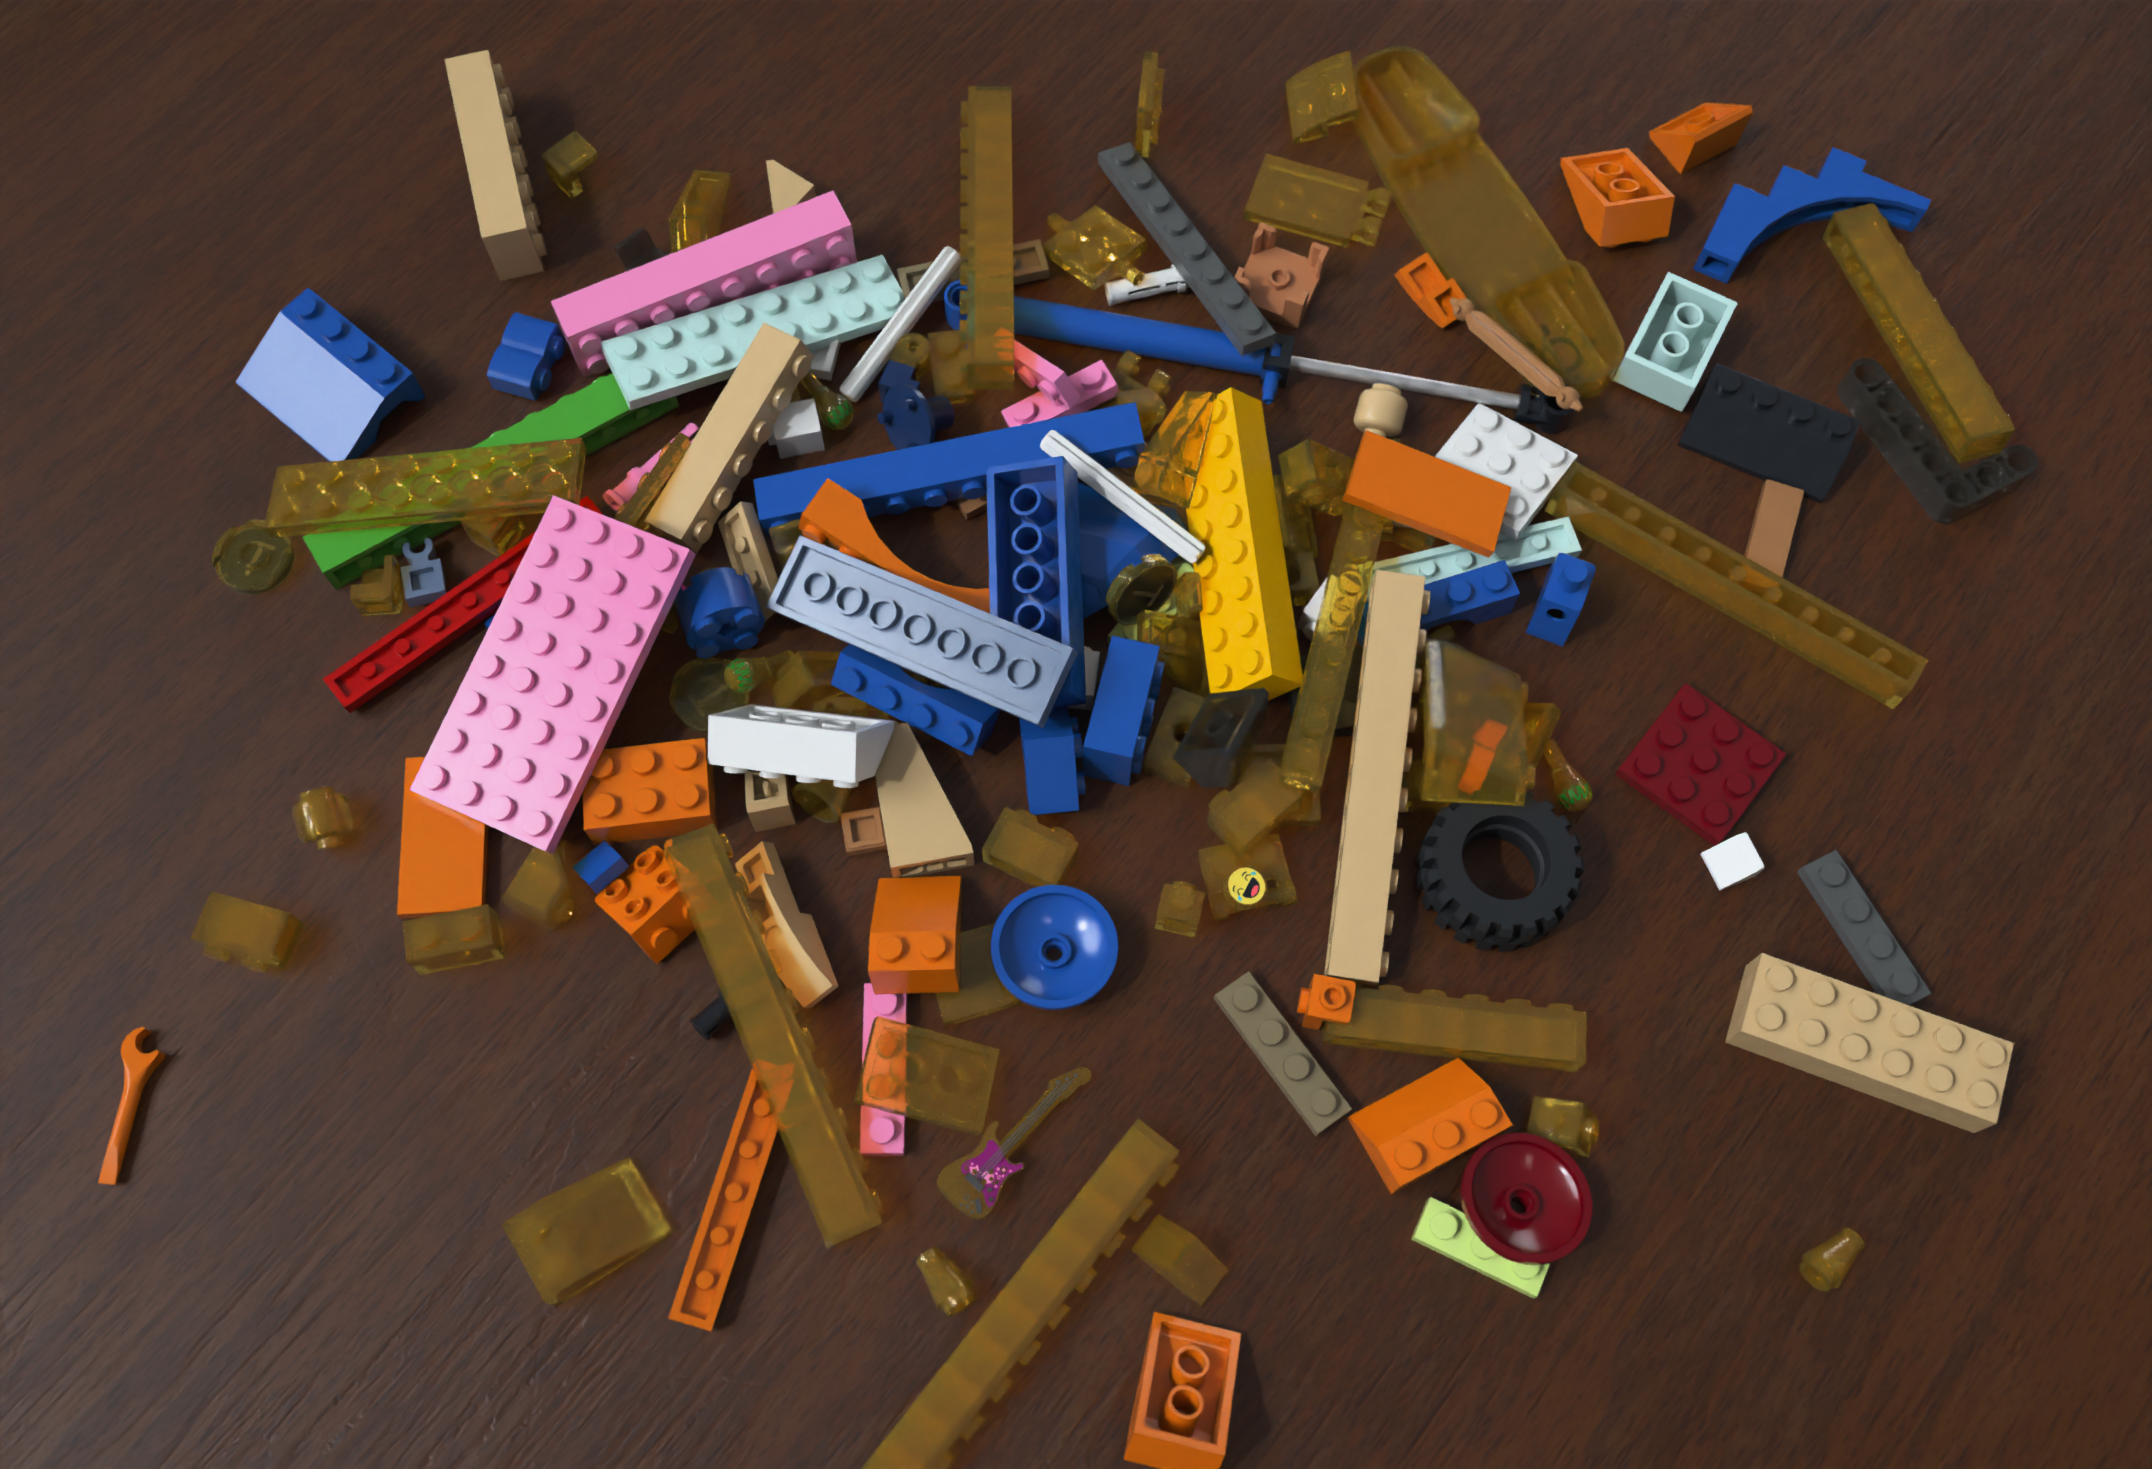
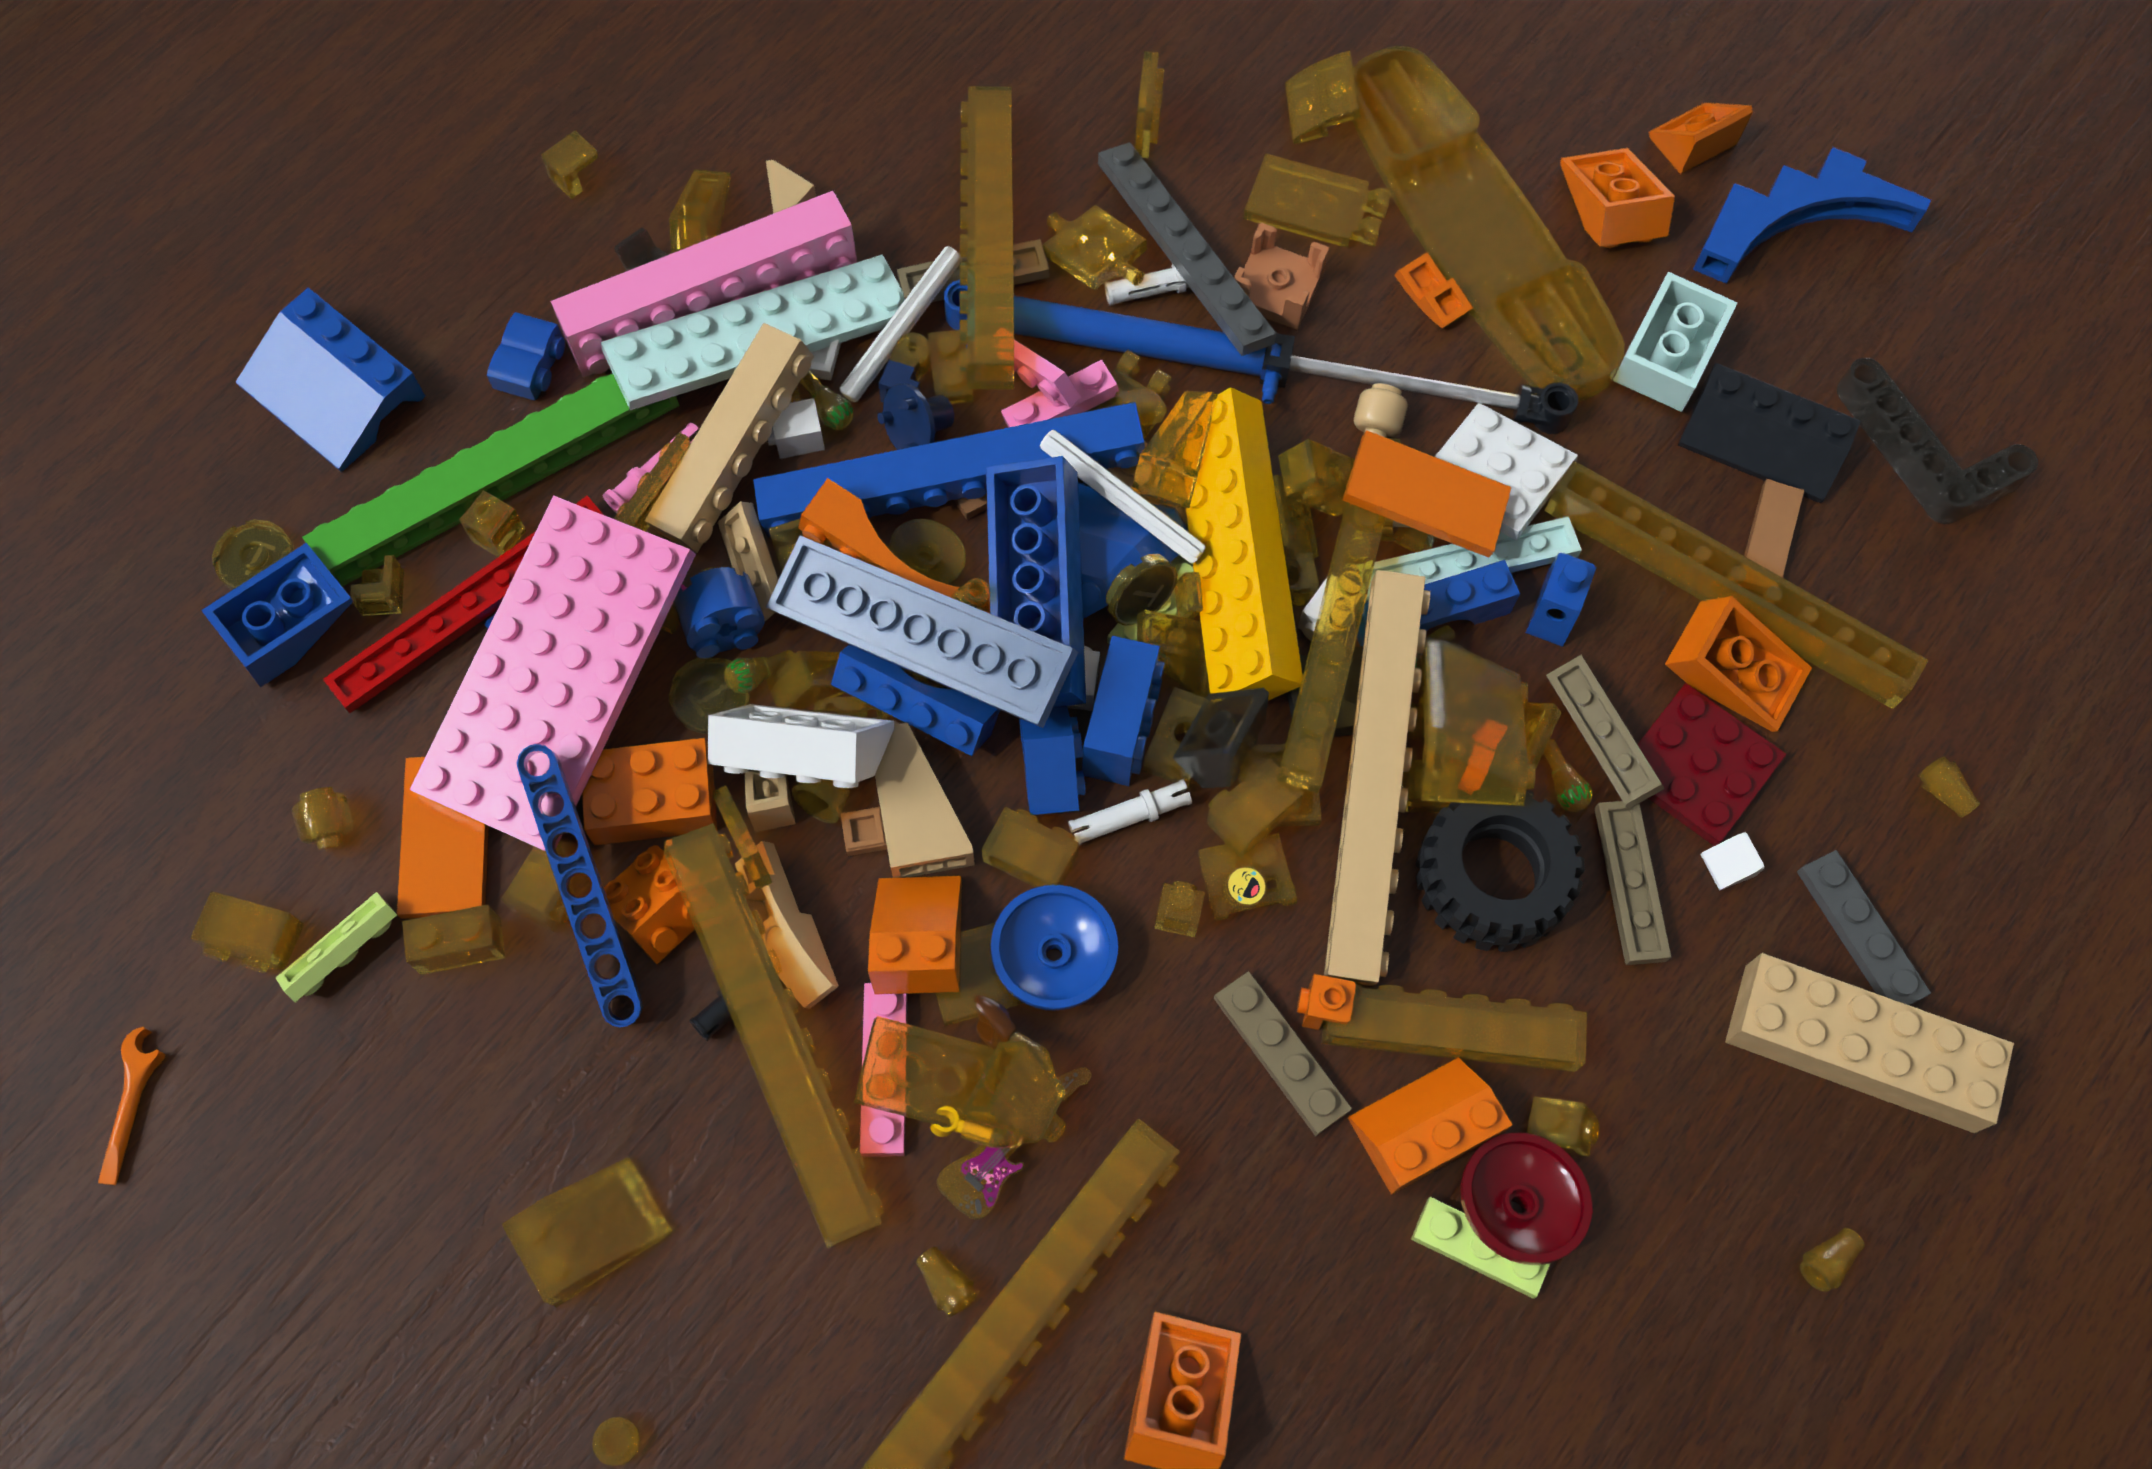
(279, 613): none -> blue slope
(336, 947): none -> yellowish green plate
(424, 487): clear yellow plate -> none
(424, 577): sand blue plate -> none
(496, 165): tan brick -> none
(564, 869): none -> blue beam
(600, 867): blue tile -> none
(616, 1441): none -> clear yellow plate
(726, 1212): orange plate -> none
(742, 837): none -> clear yellow tile
(932, 542): none -> clear yellow dish
(974, 593): none -> clear yellow cone
(1016, 1091): none -> clear yellow torso
(1129, 812): none -> white pin
(1180, 1258): clear yellow slope -> none
(1516, 354): medium nougat wheel -> none
(1605, 732): none -> dark tan plate
(1632, 883): none -> dark tan plate
(1738, 662): none -> orange slope
(1918, 333): clear yellow brick -> none
(1949, 786): none -> clear yellow cone

